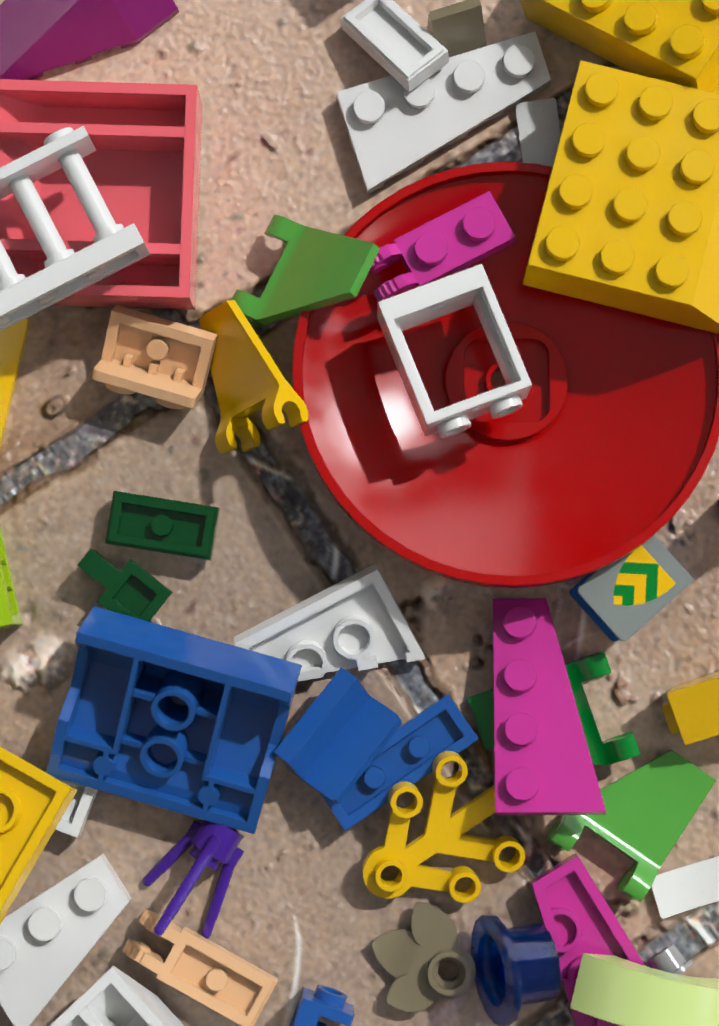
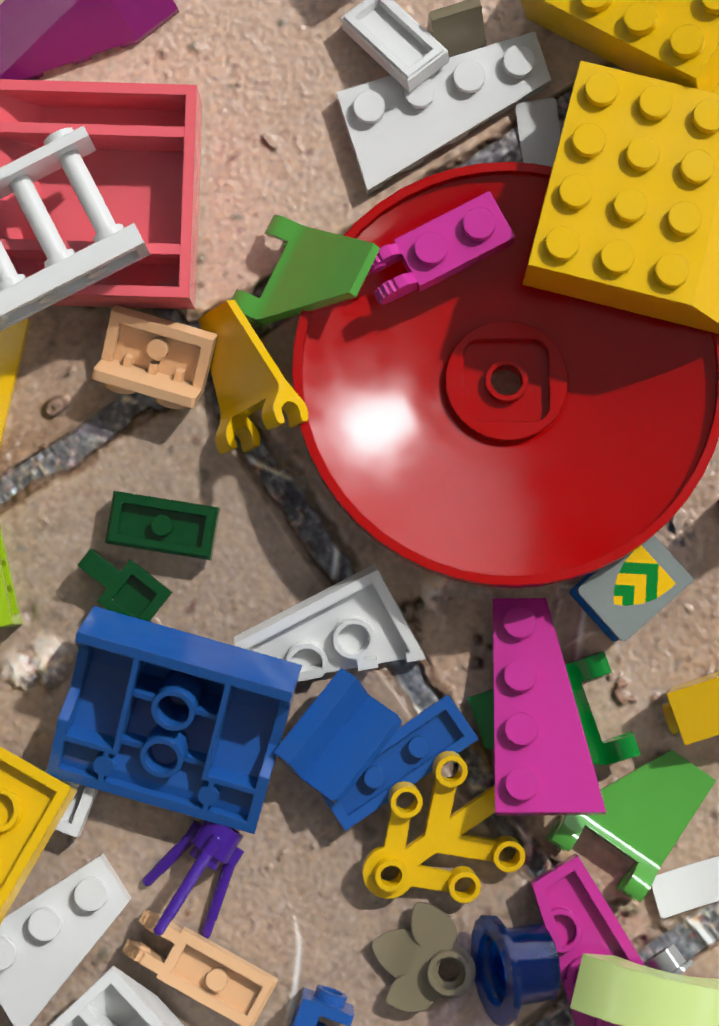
(439, 299): white window -> none

